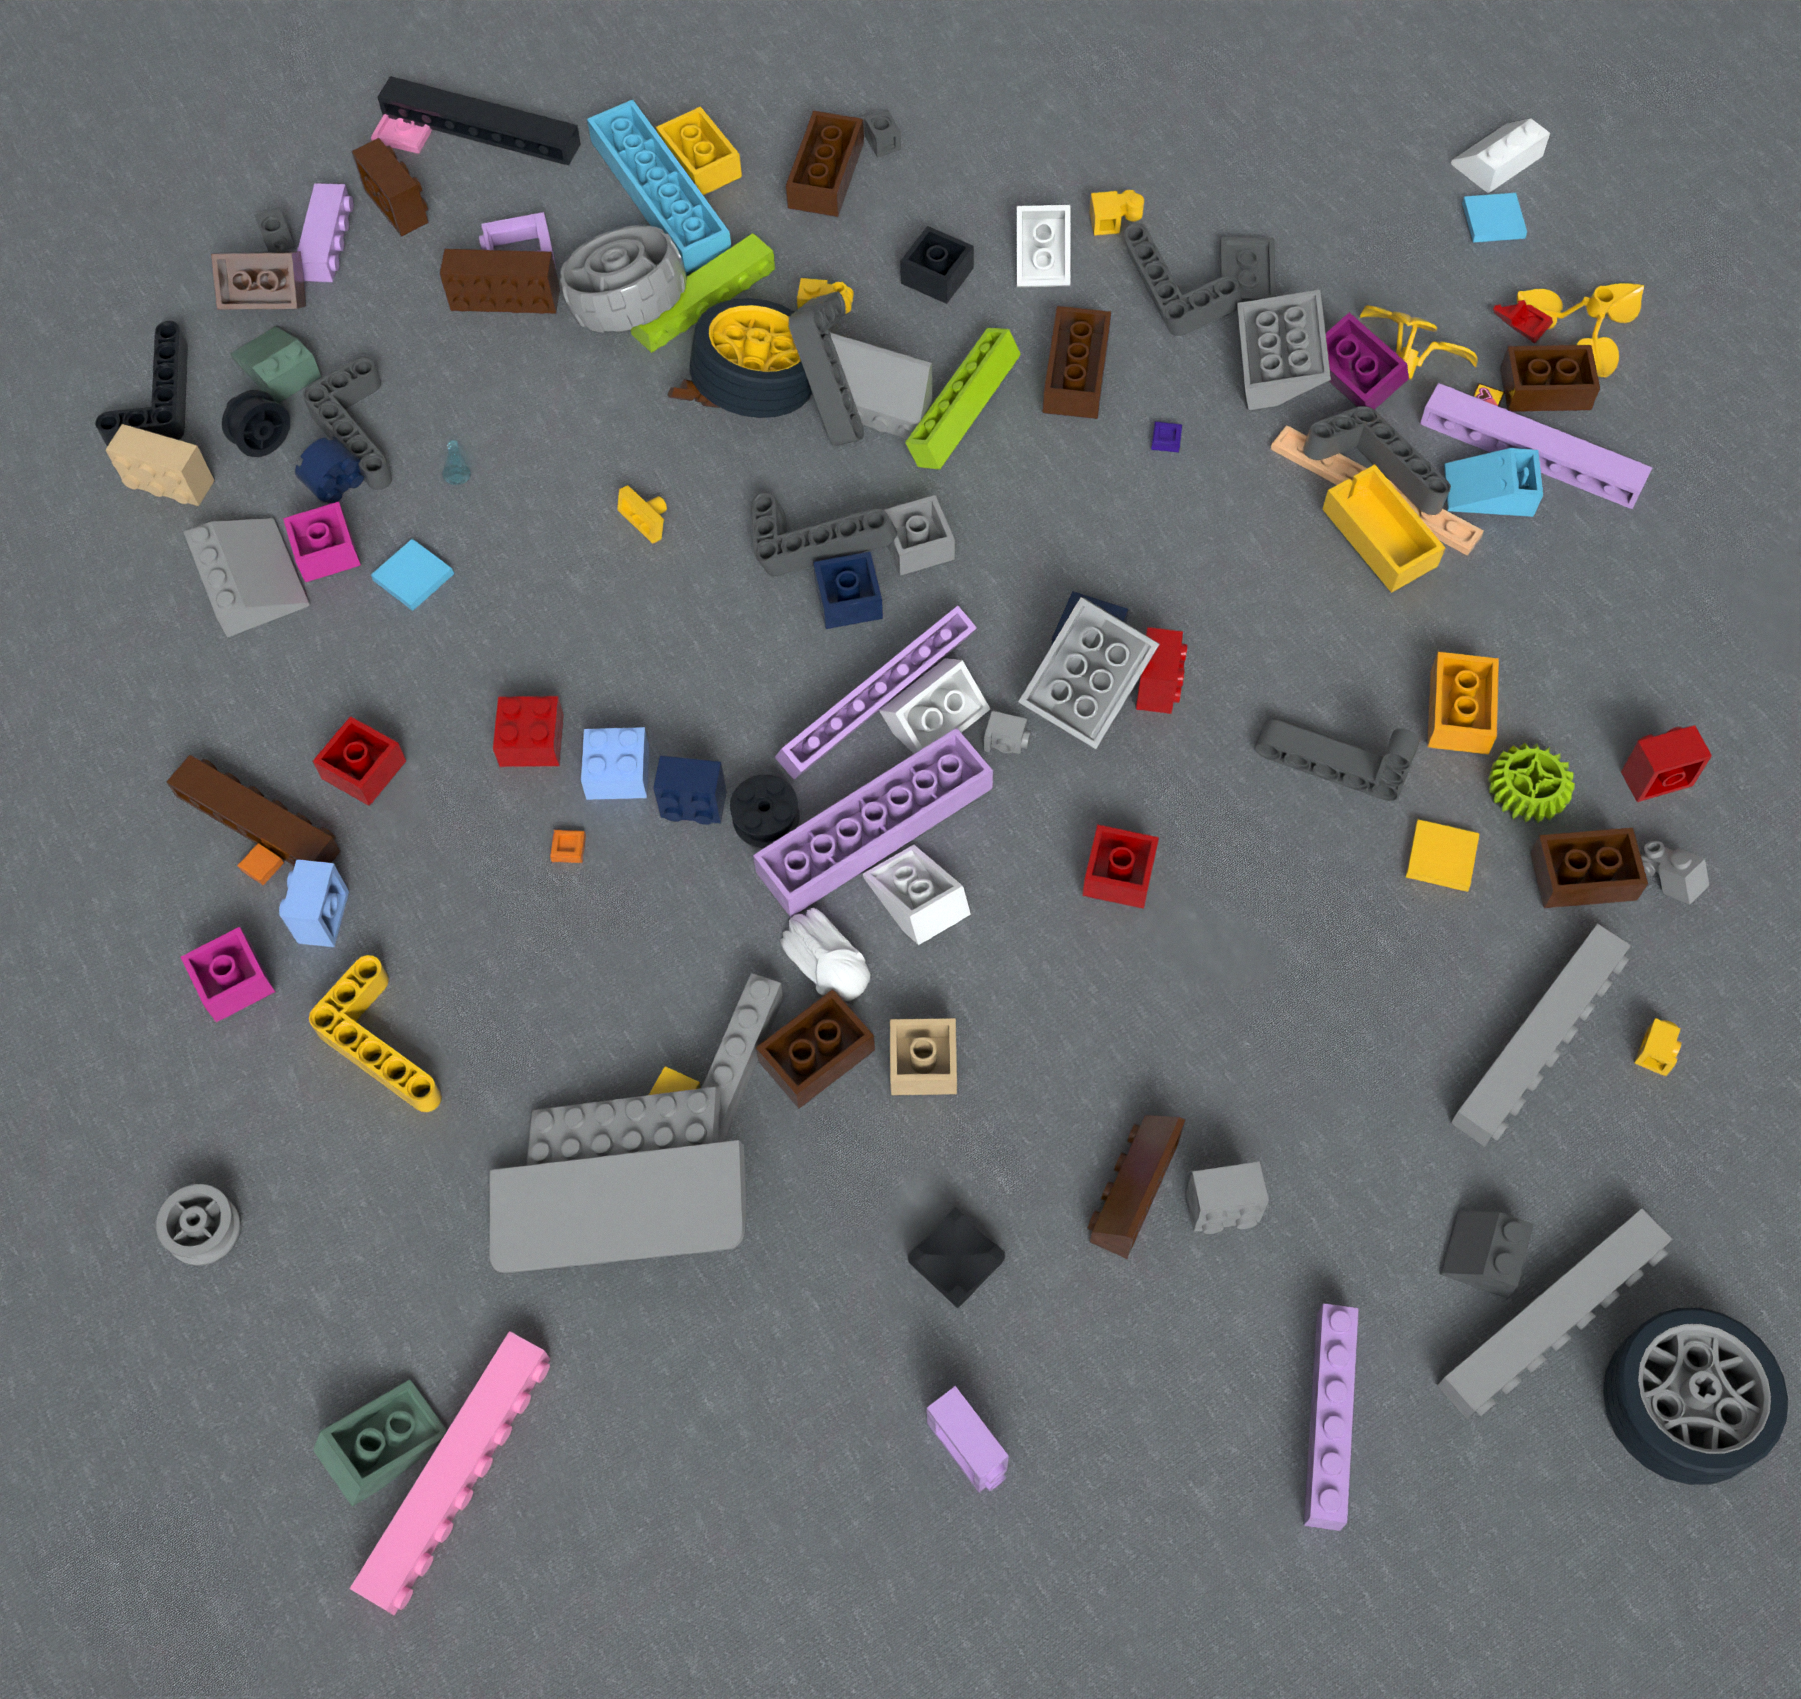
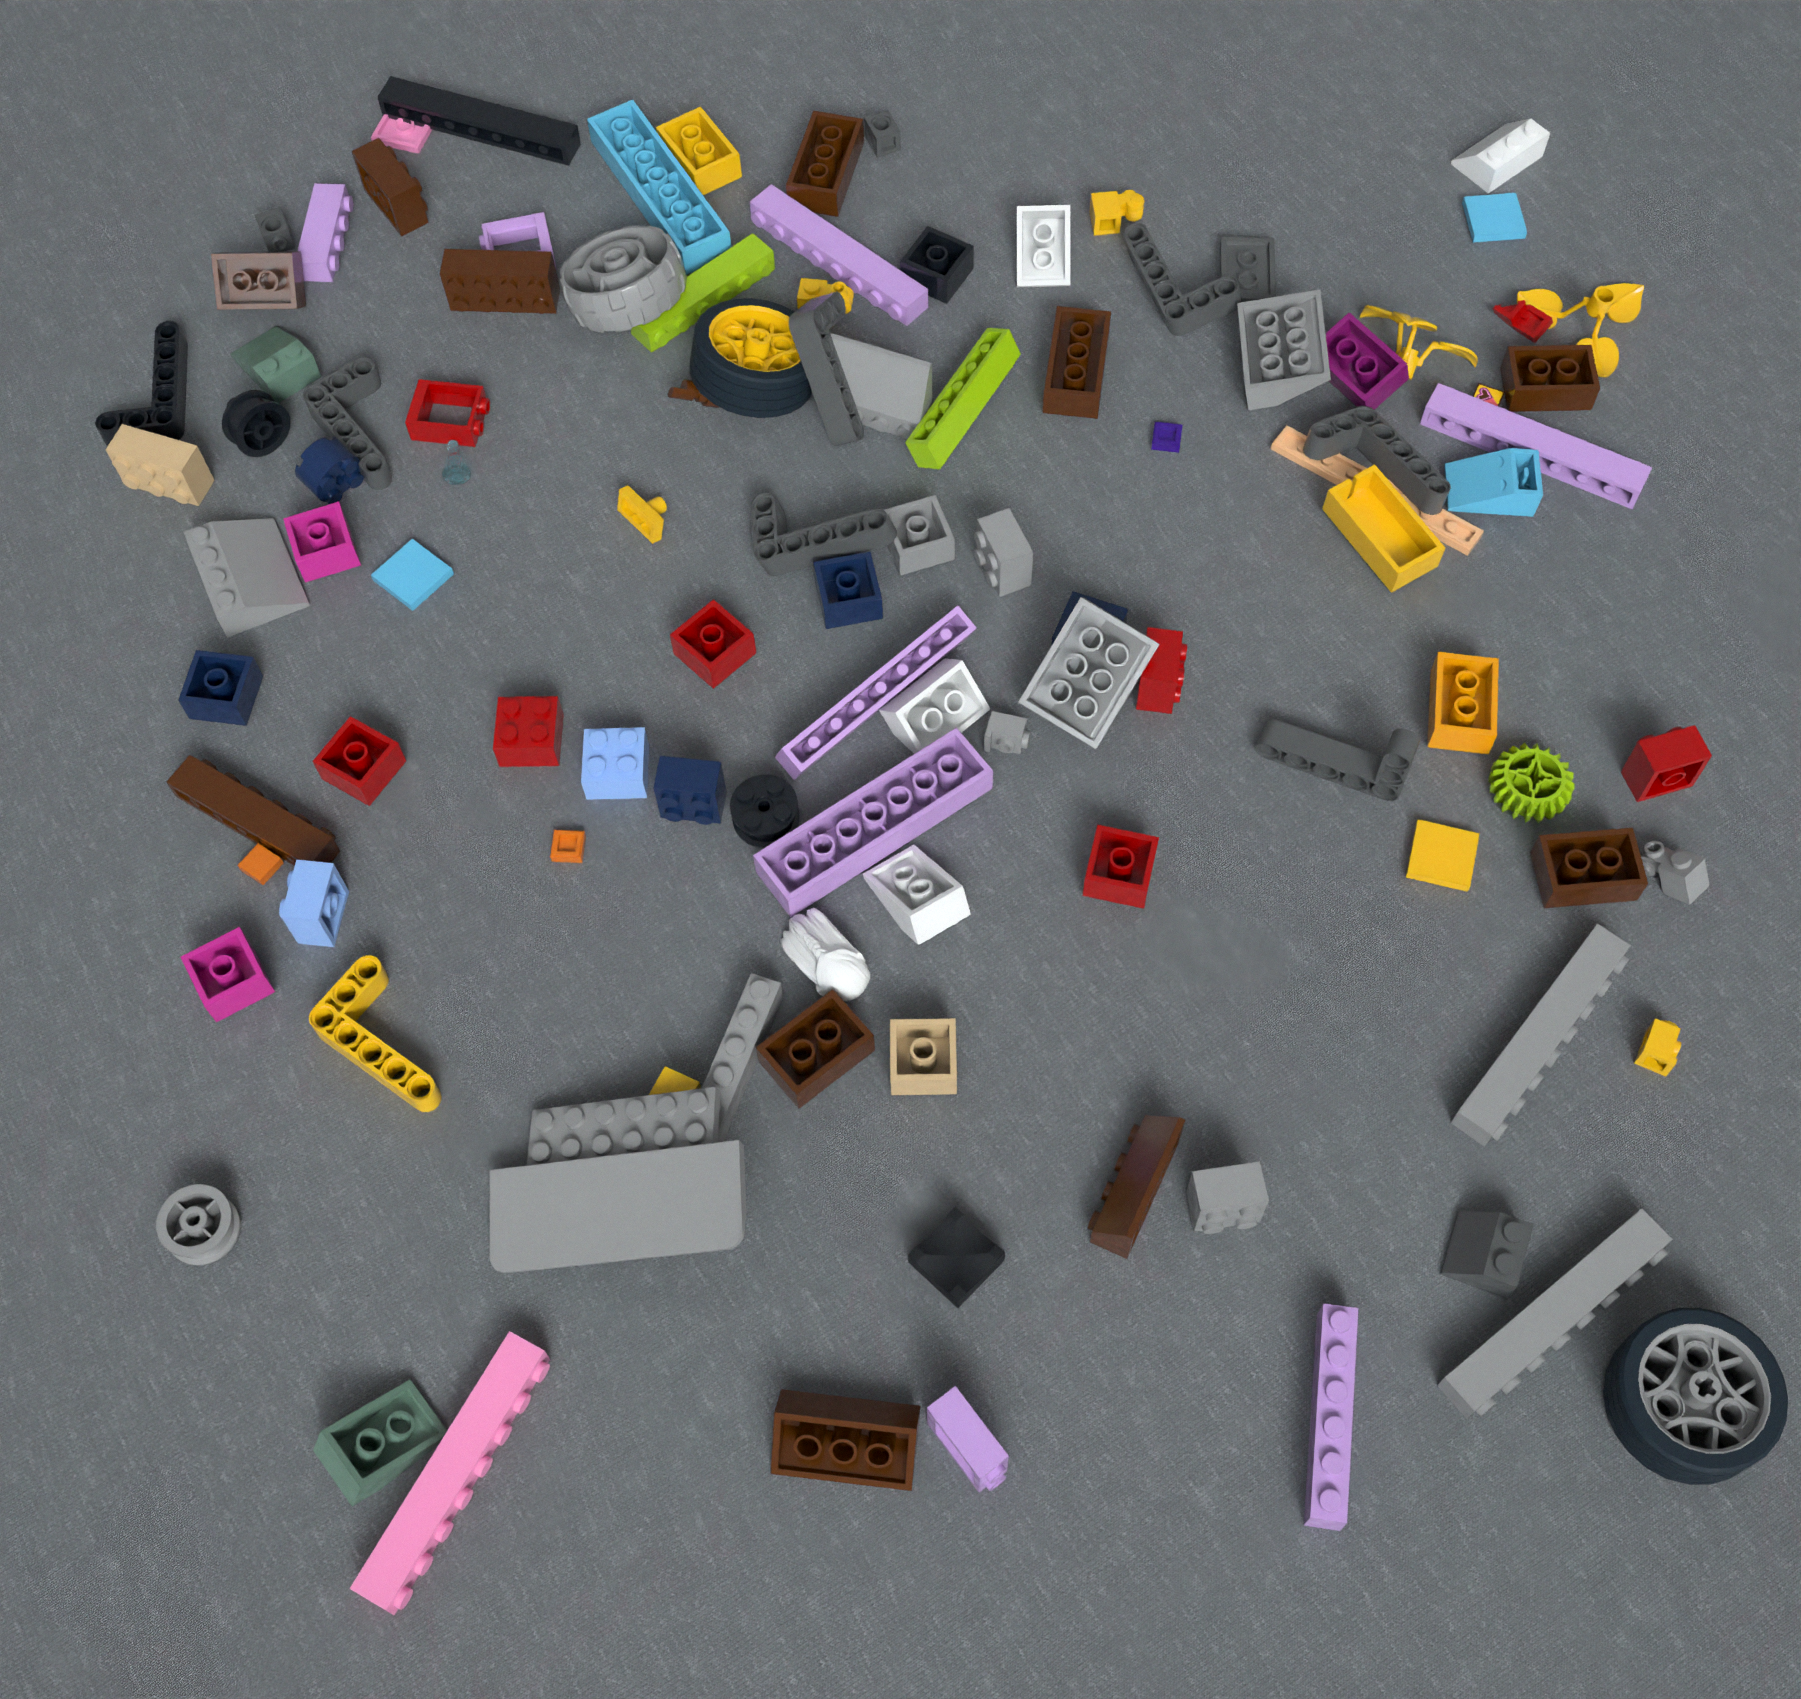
(221, 687): none -> dark blue brick
(446, 393): none -> red window
(713, 643): none -> red brick
(839, 255): none -> lavender brick
(845, 1439): none -> reddish brown slope
(1003, 552): none -> light grey brick

